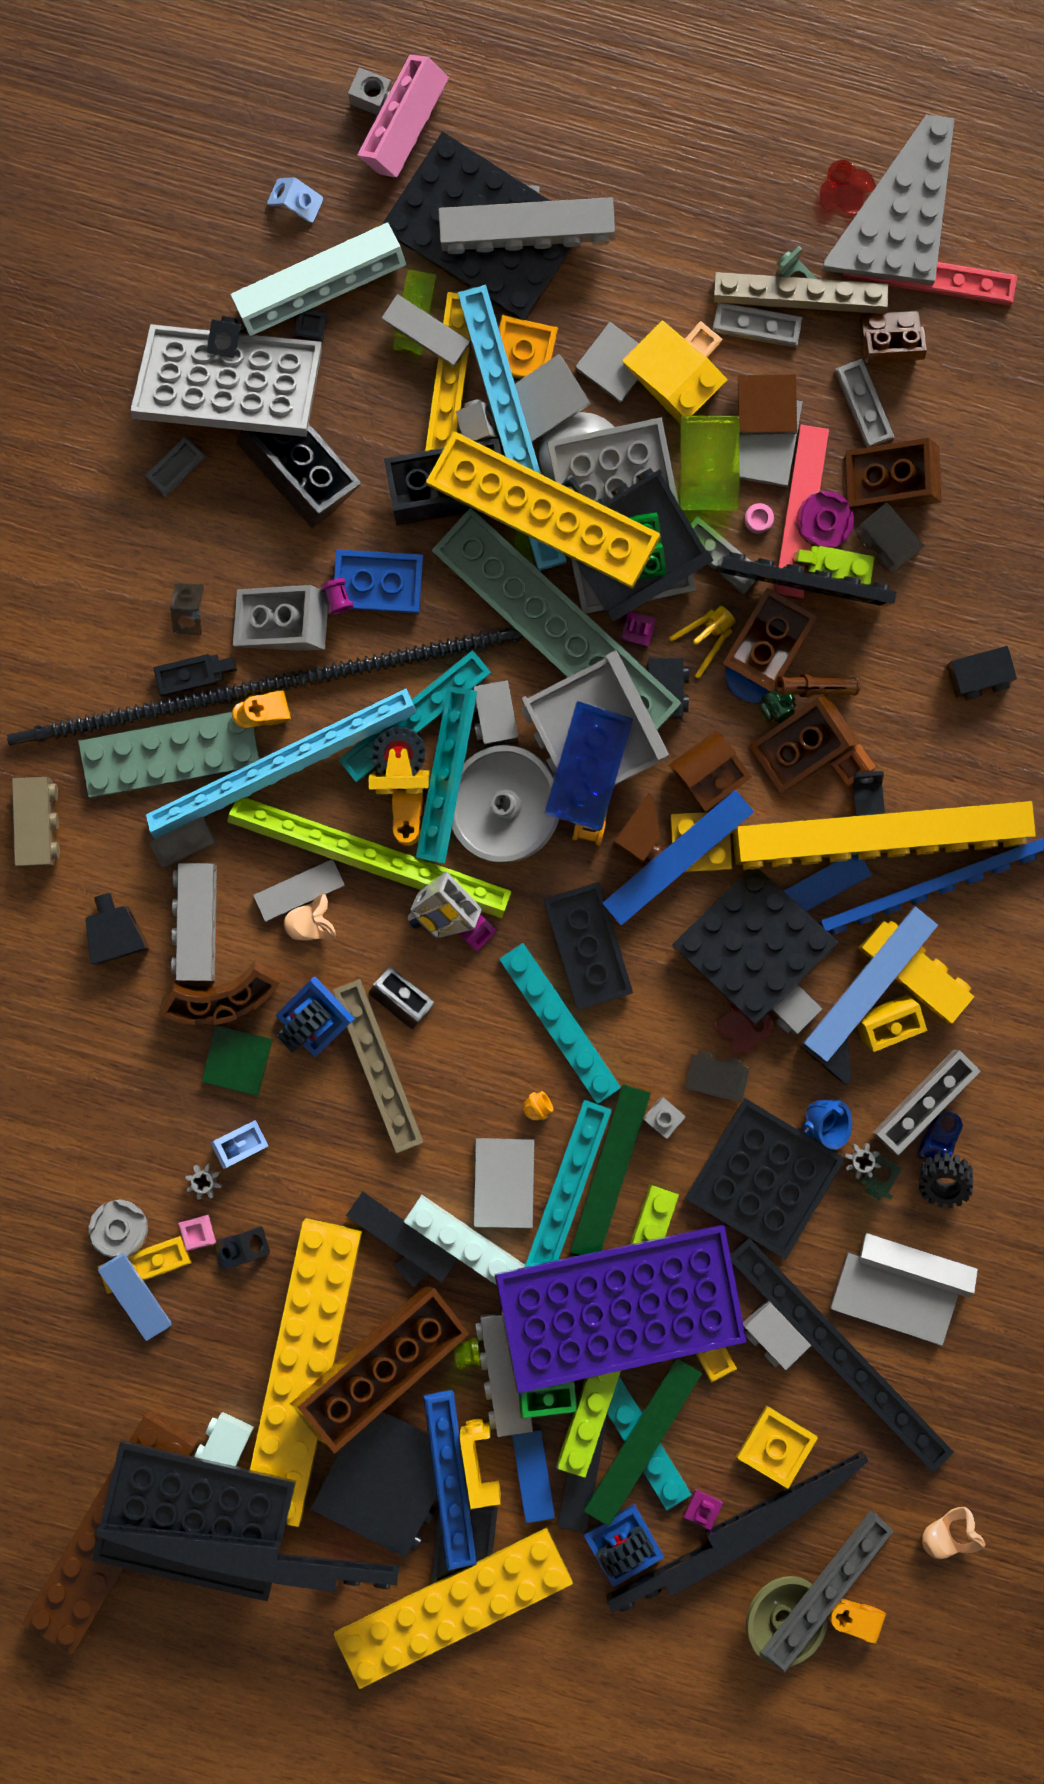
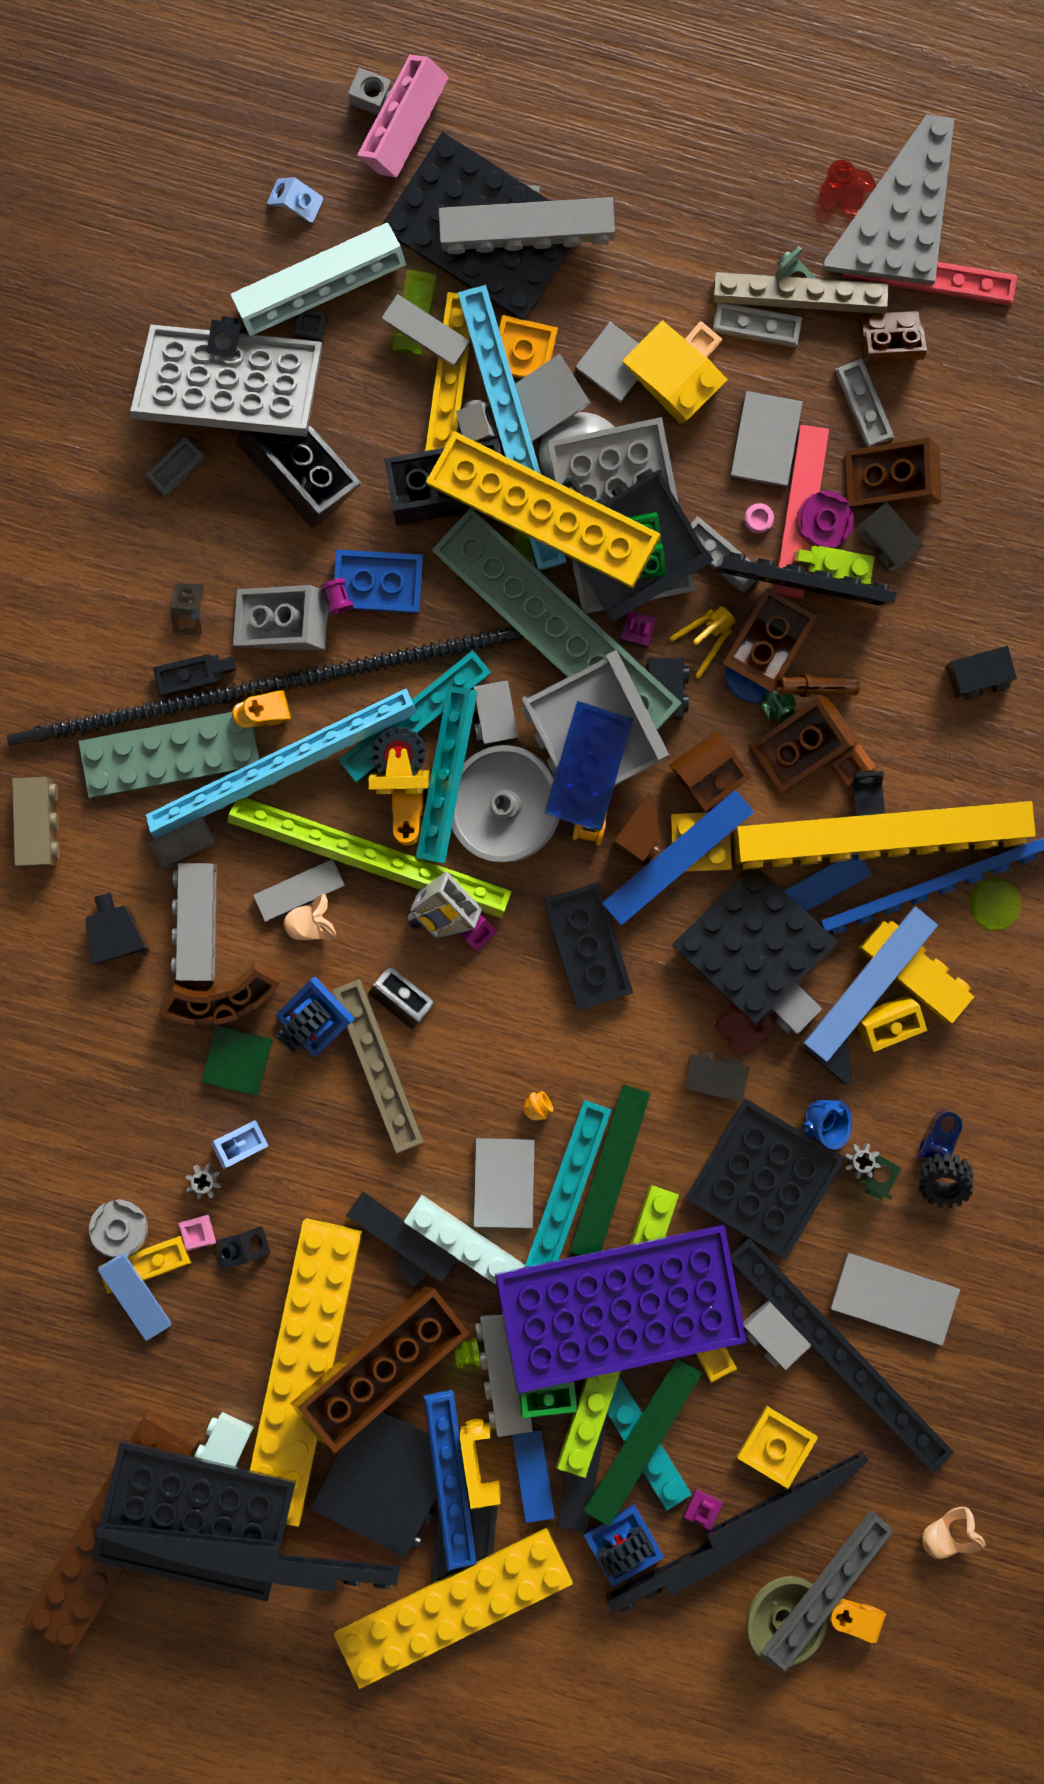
(560, 1023): teal plate -> none
(664, 1117): light grey brick -> none
(709, 463): clear neon green slope -> none
(767, 404): reddish brown tile -> none
(918, 1265): tile -> none
(926, 1101): light grey brick -> none
(995, 903): none -> clear neon green piece

